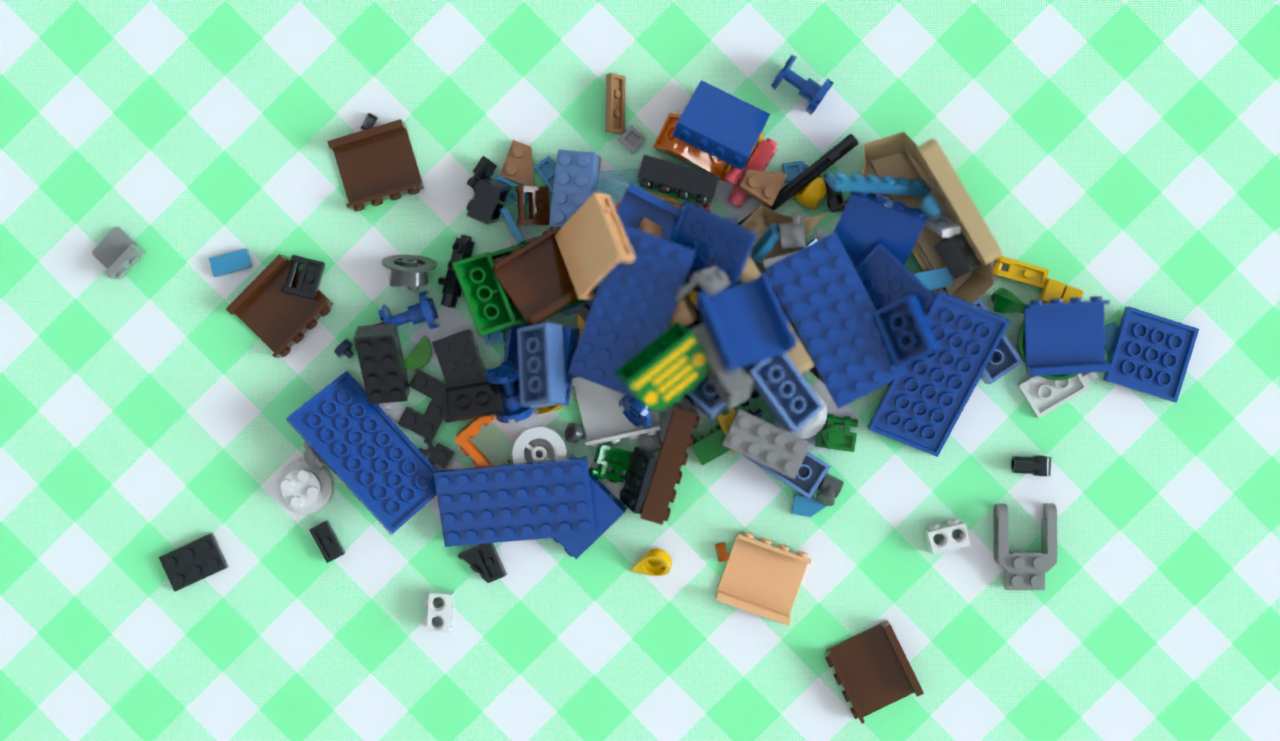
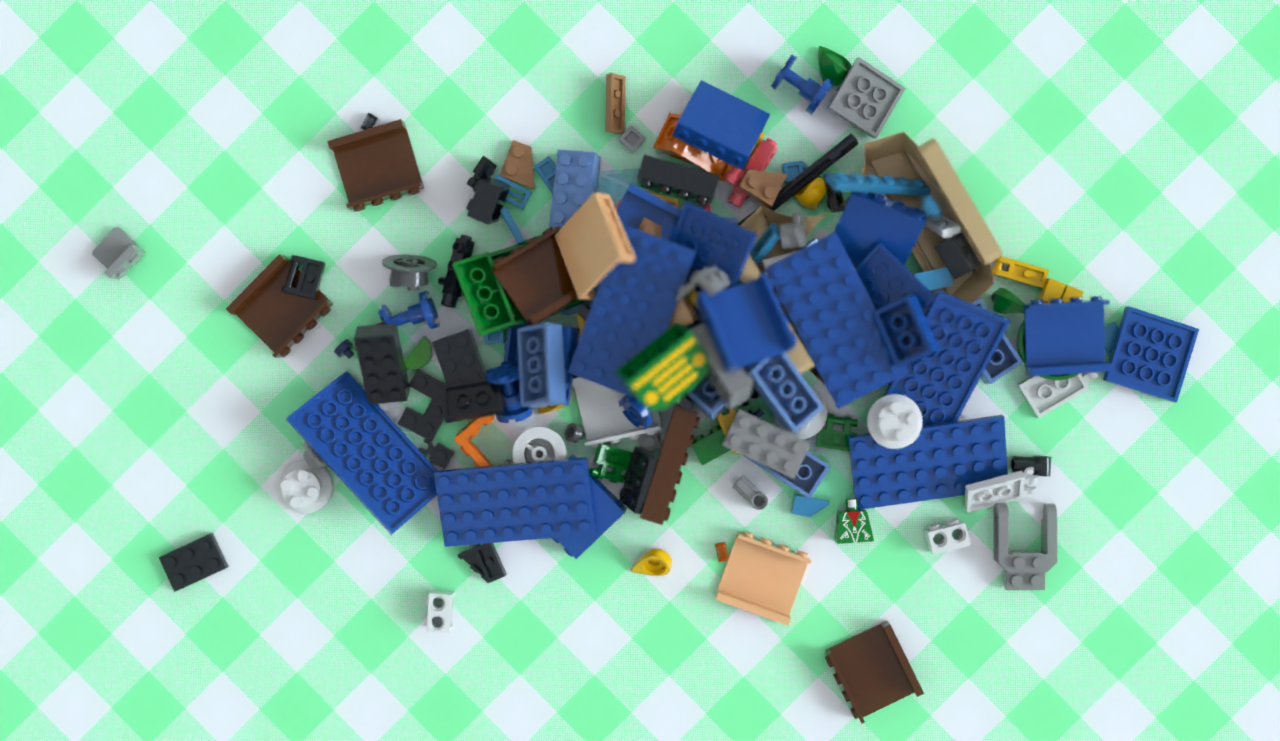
(230, 262): dark azure tile -> none
(327, 541): black plate -> none
(538, 205): reddish brown plate -> none
(749, 492): none -> light grey piece
(829, 490): dark grey piece -> none
(832, 66): none -> green piece
(832, 436): green plate -> none
(852, 524): none -> green torso
(866, 98): none -> light grey plate
(894, 421): none -> white piece
(932, 466): none -> blue plate
(999, 490): none -> white tile

